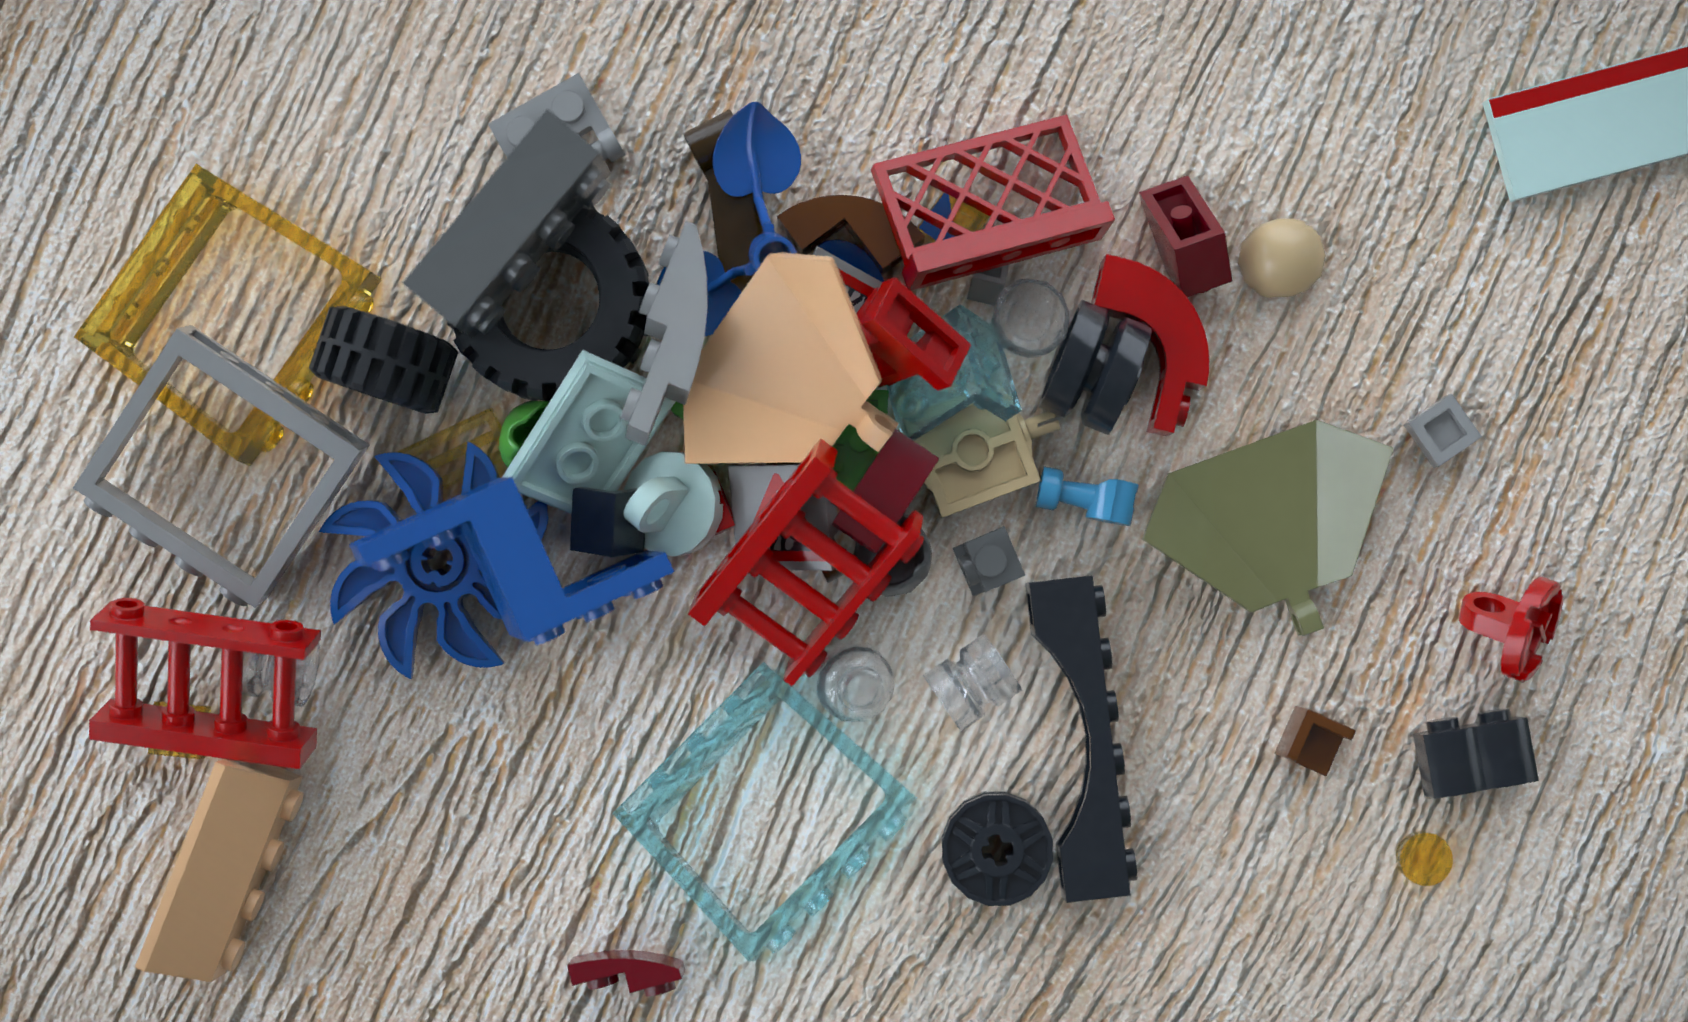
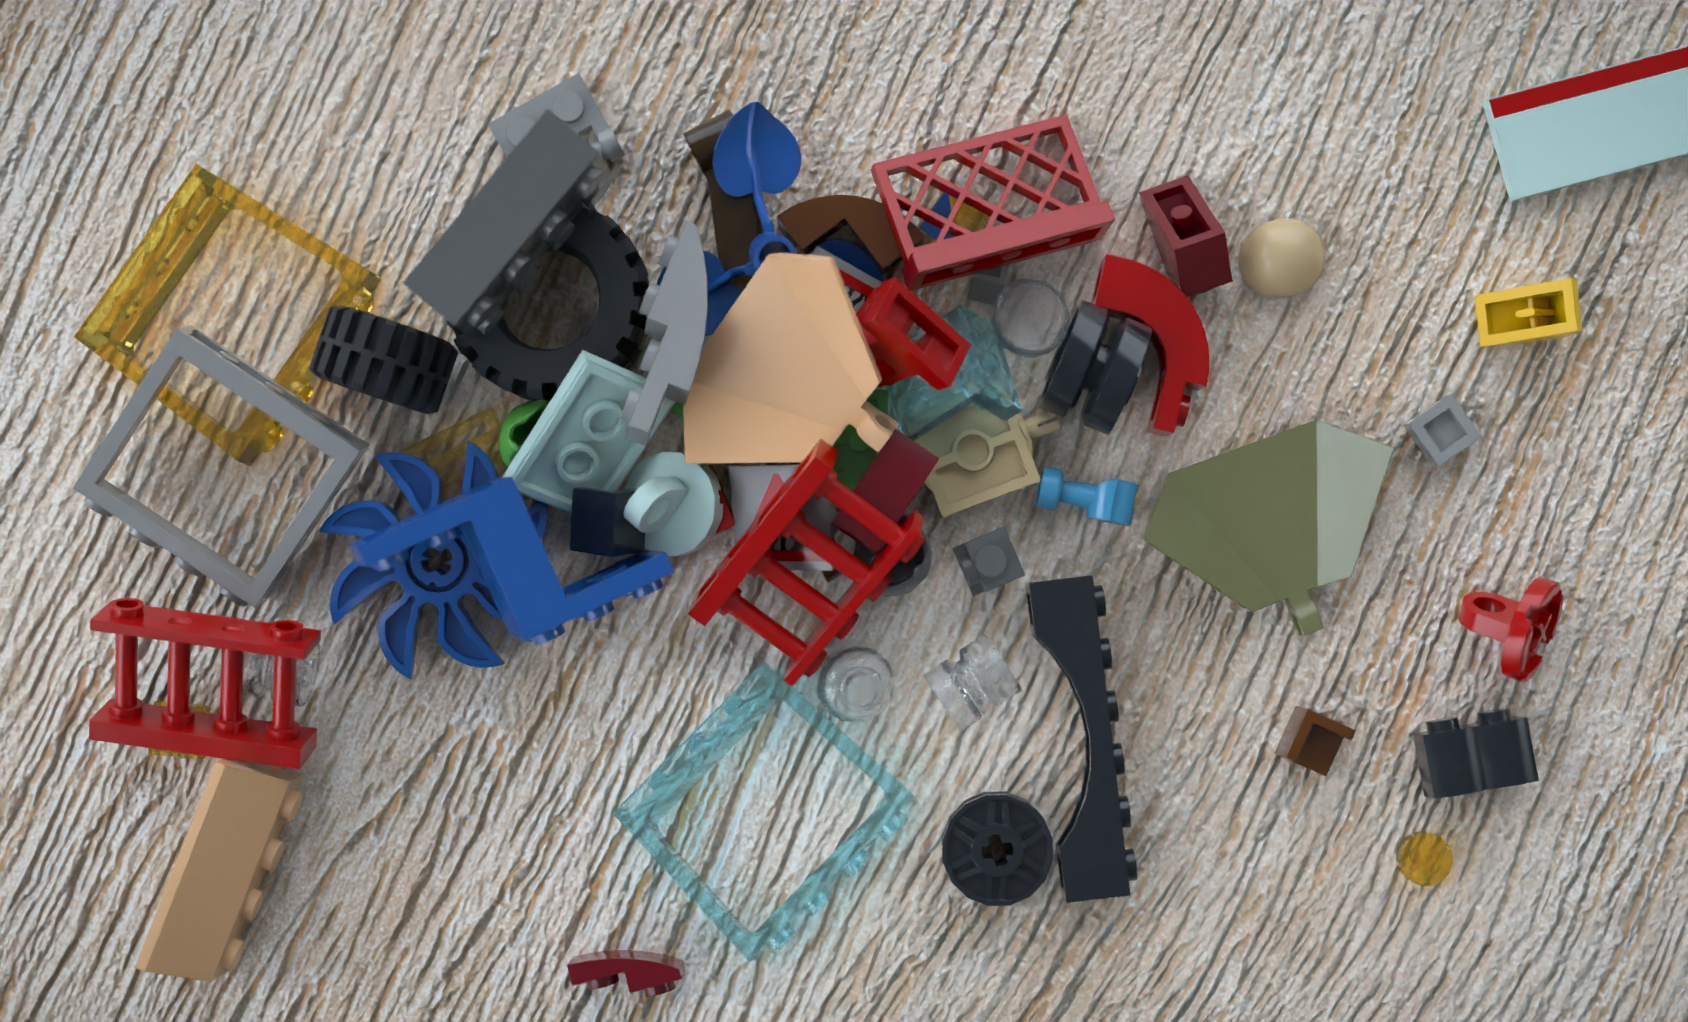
(1529, 313): none -> yellow slope

